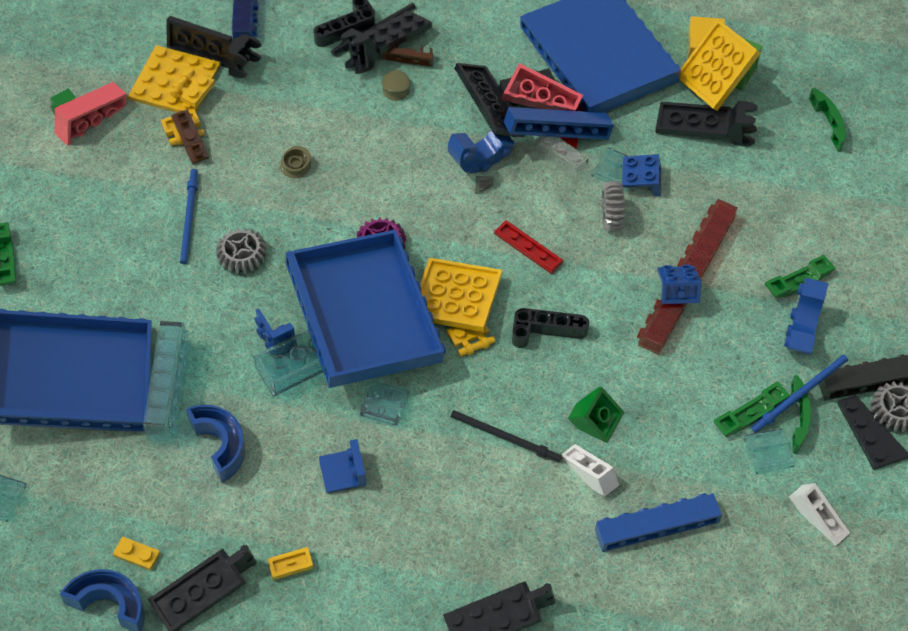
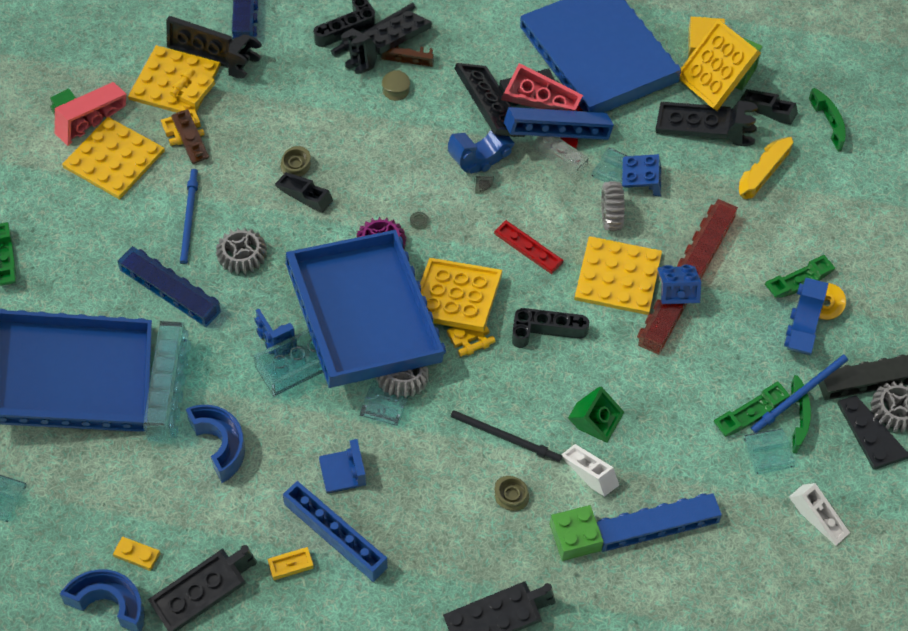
(113, 157): none -> yellow plate
(169, 286): none -> clear blue brick
(305, 191): none -> black slope
(335, 531): none -> blue brick
(404, 382): none -> light grey gear
(419, 220): none -> clear smoke tile
(511, 493): none -> olive piece
(576, 533): none -> bright green brick
(618, 275): none -> yellow plate
(769, 161): none -> yellow brick
(771, 105): none -> black slope
(837, 303): none -> yellow dish

